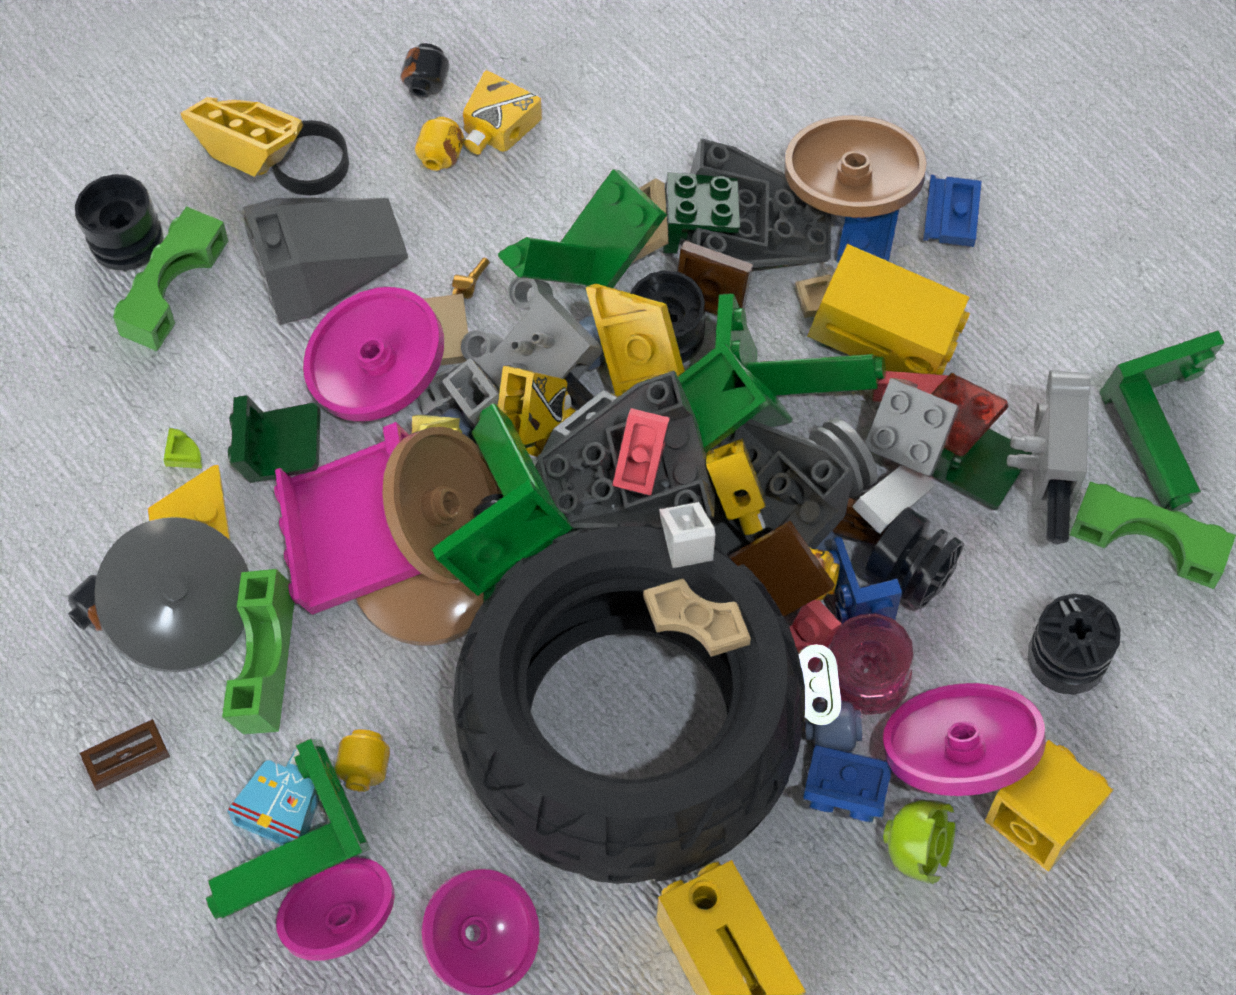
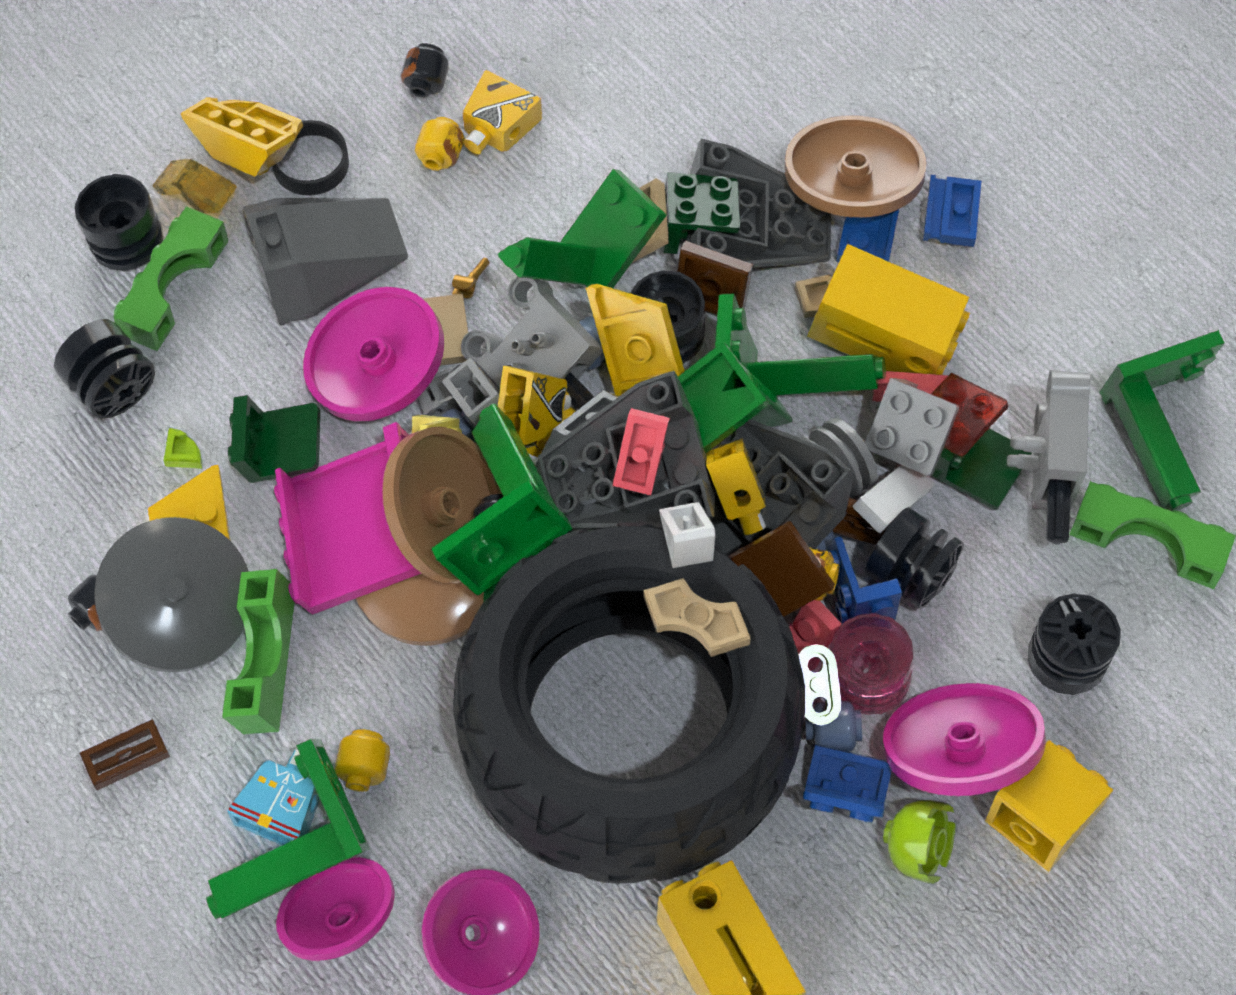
(104, 368): none -> black wheel
(196, 184): none -> clear yellow slope

